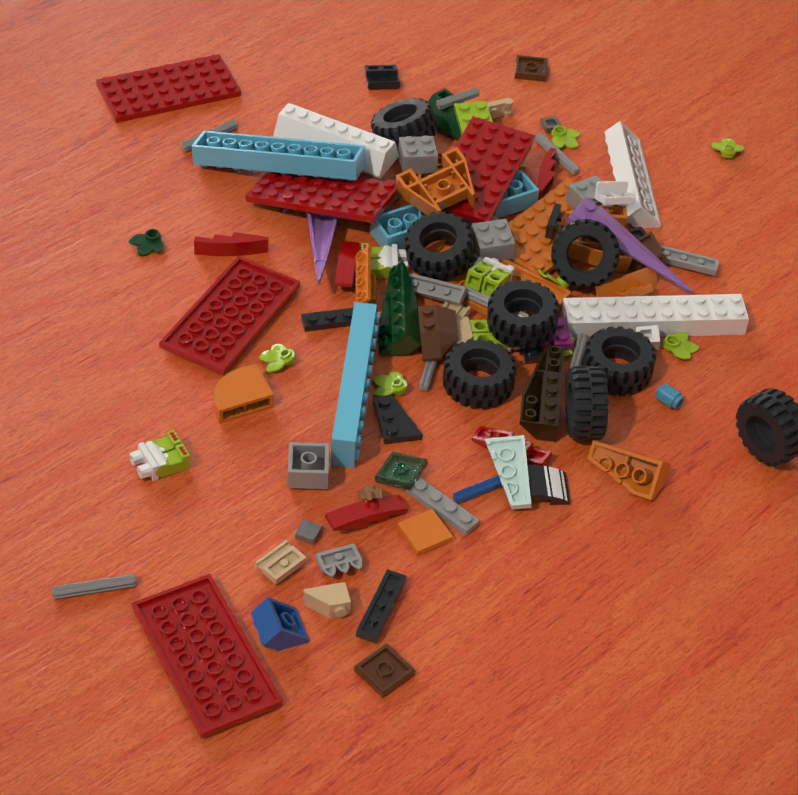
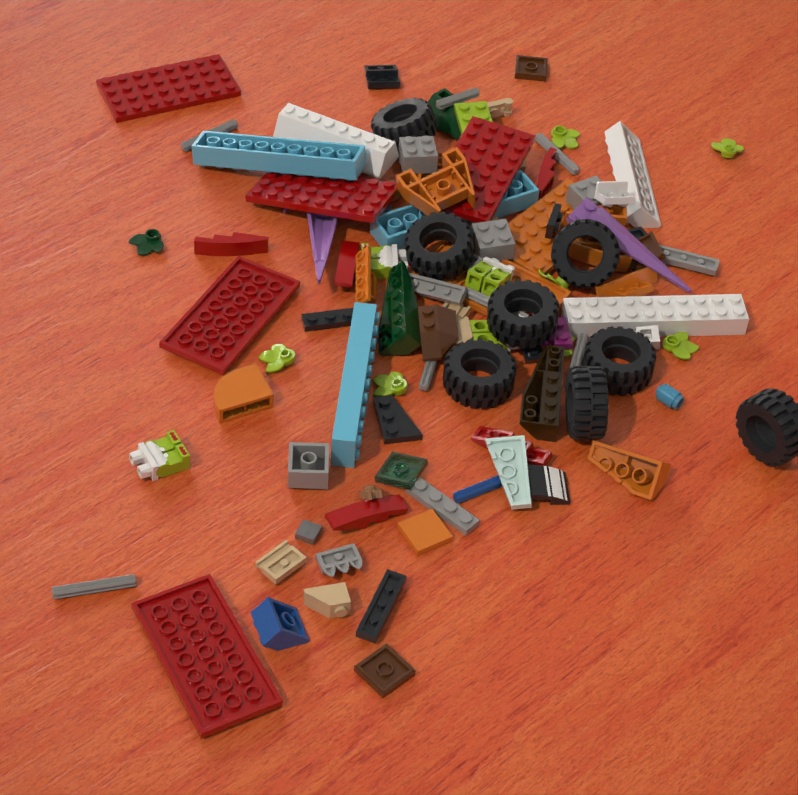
(549, 123): flat silver tile -> none

